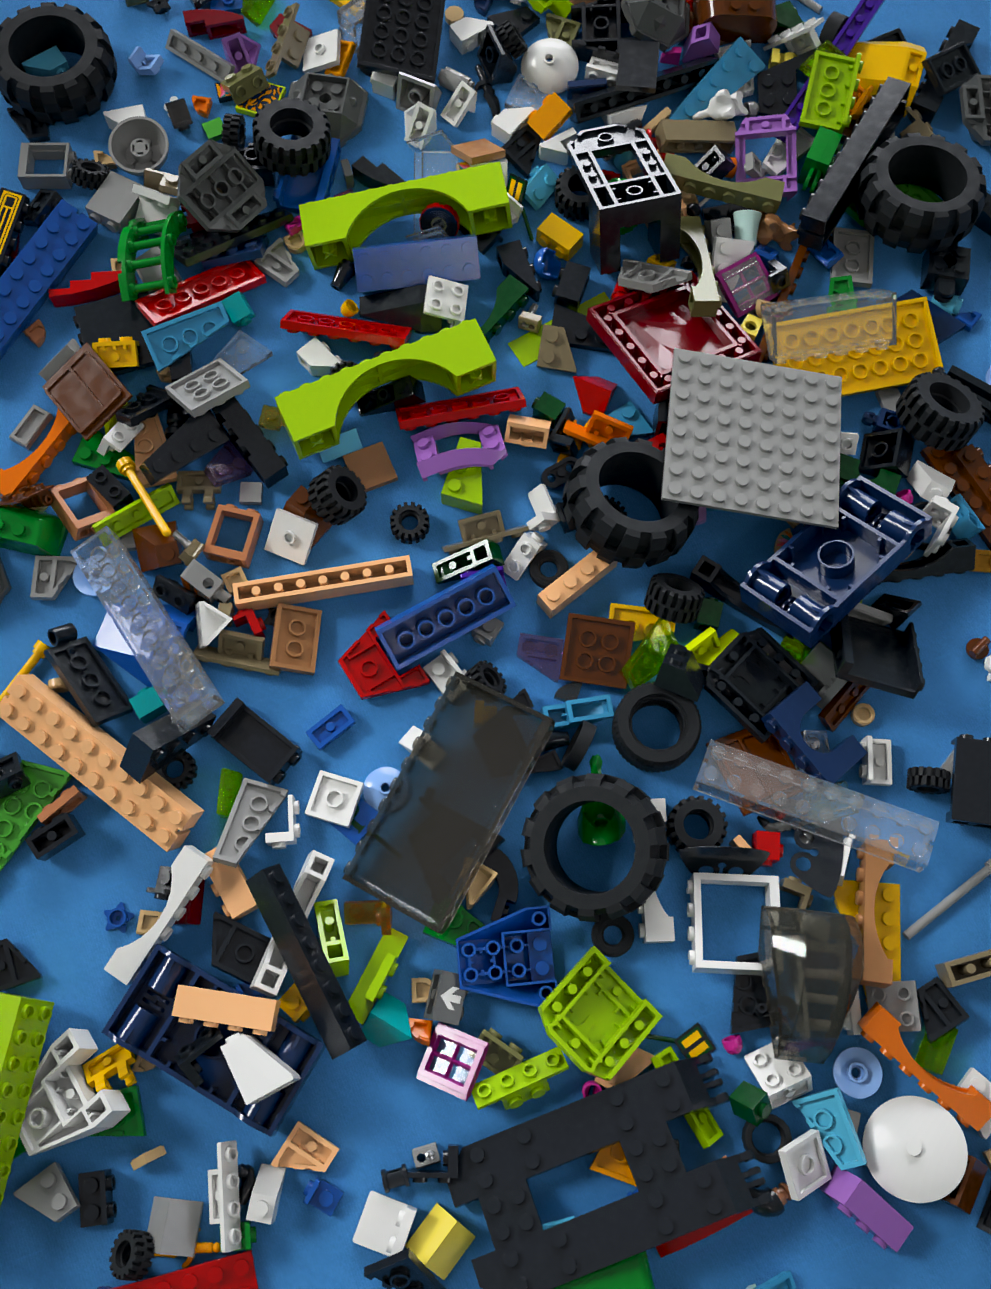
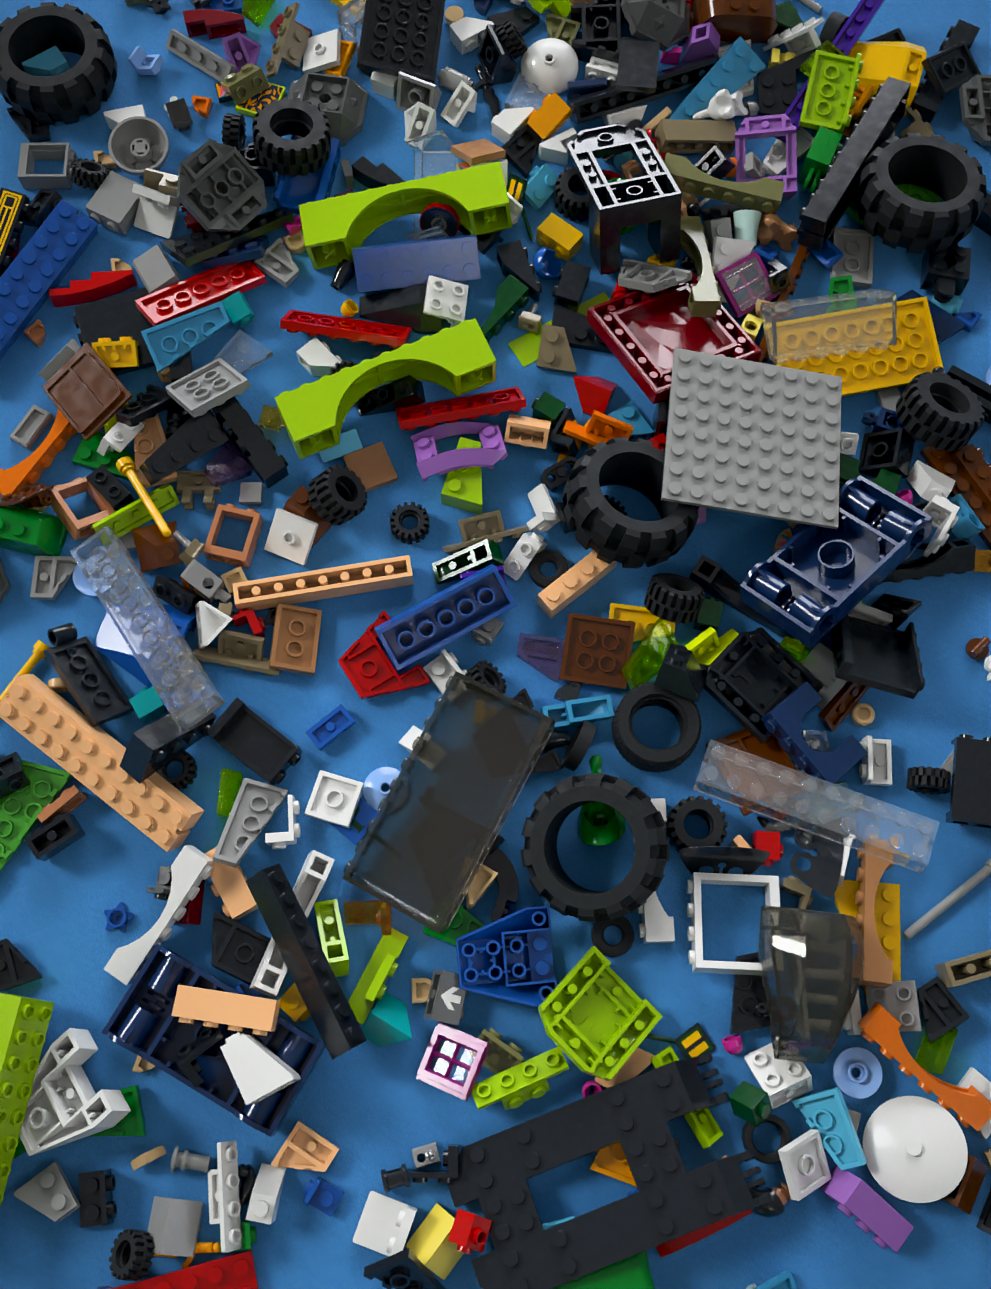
(108, 1064): yellow plate -> none
(133, 239): green fence -> none
(146, 921): tan tile -> none
(191, 1161): none -> light grey pin
(213, 129): bright green tile -> none
(421, 1030): orange tile -> none
(469, 1231): none -> red brick

